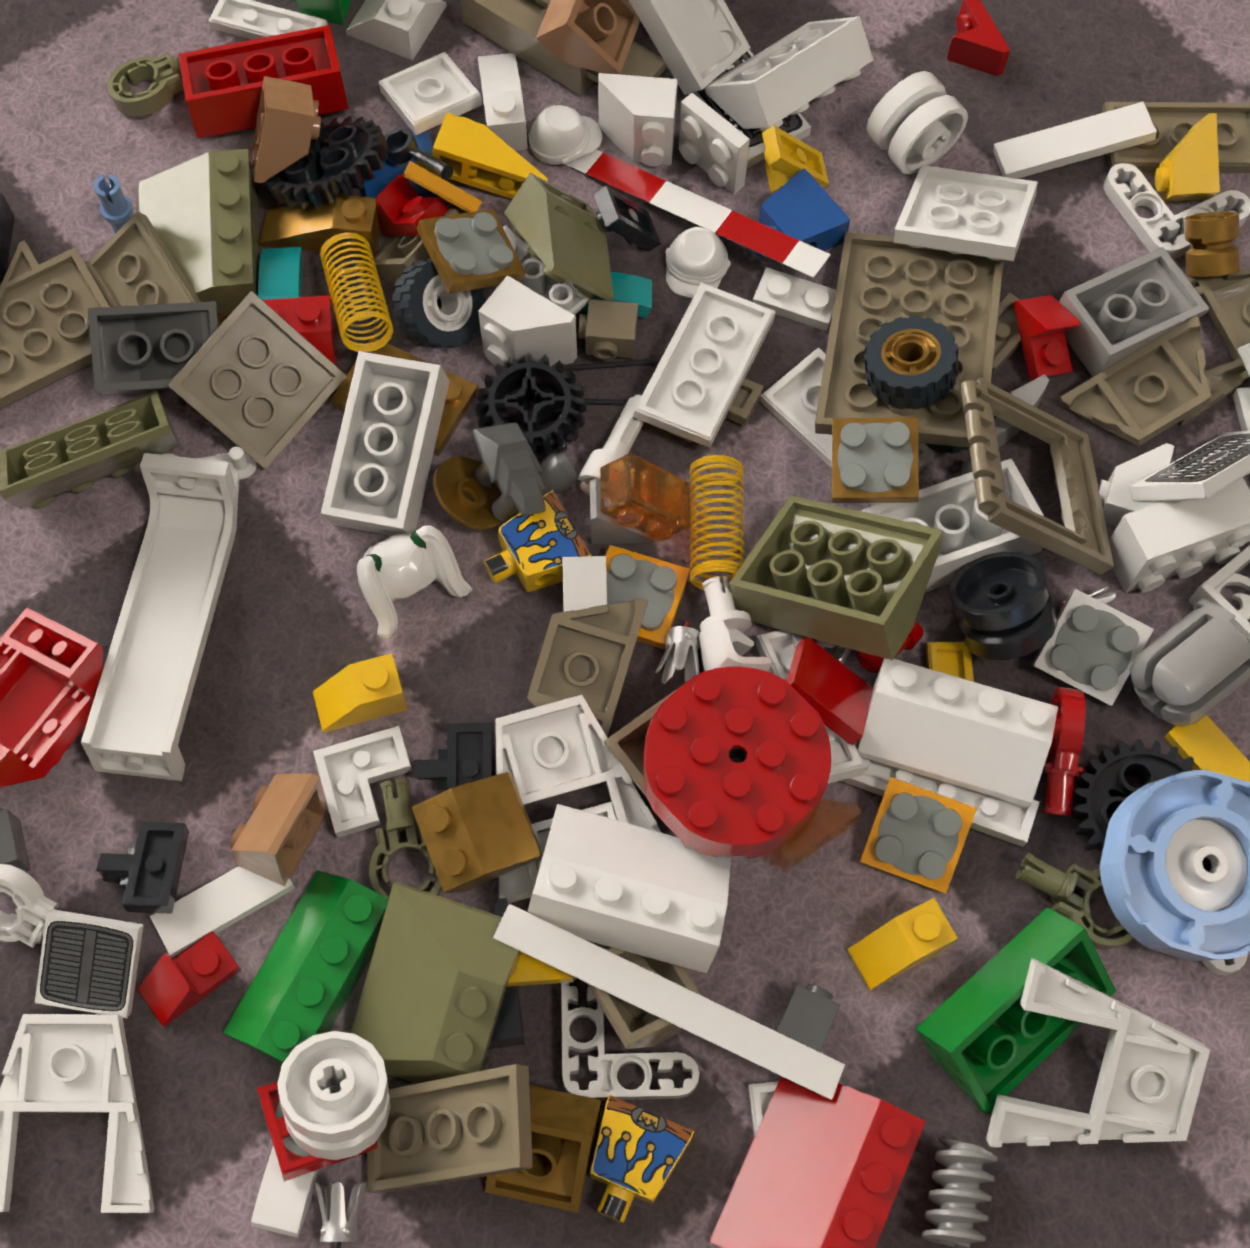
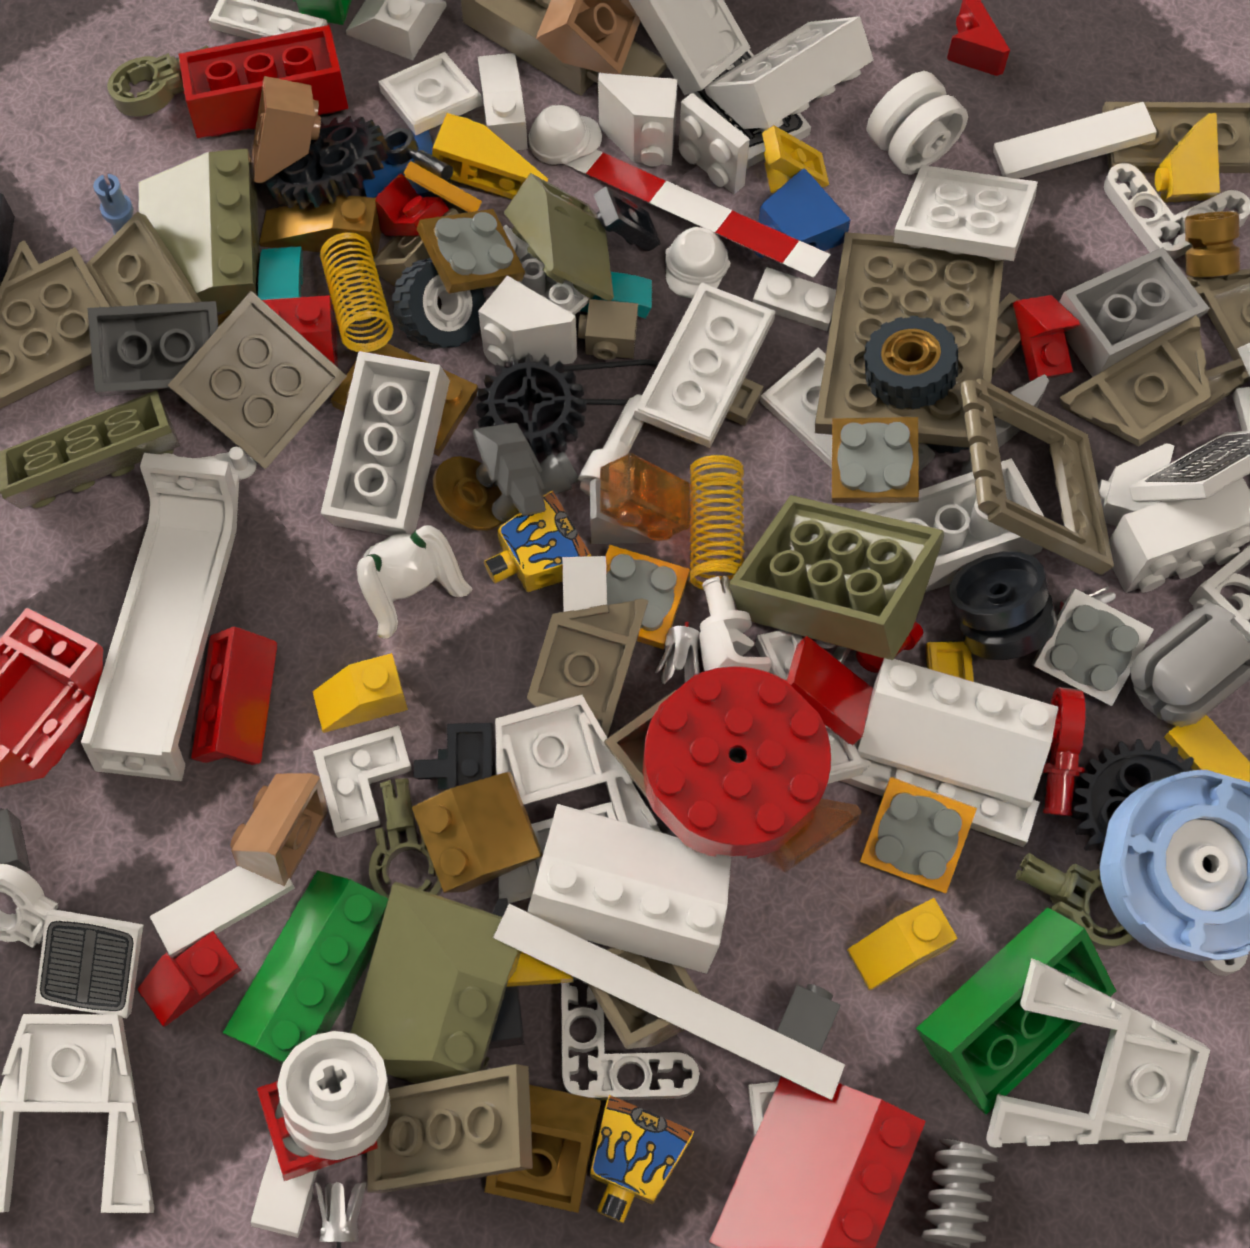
(150, 868): black hinge -> none
(235, 697): none -> red panel

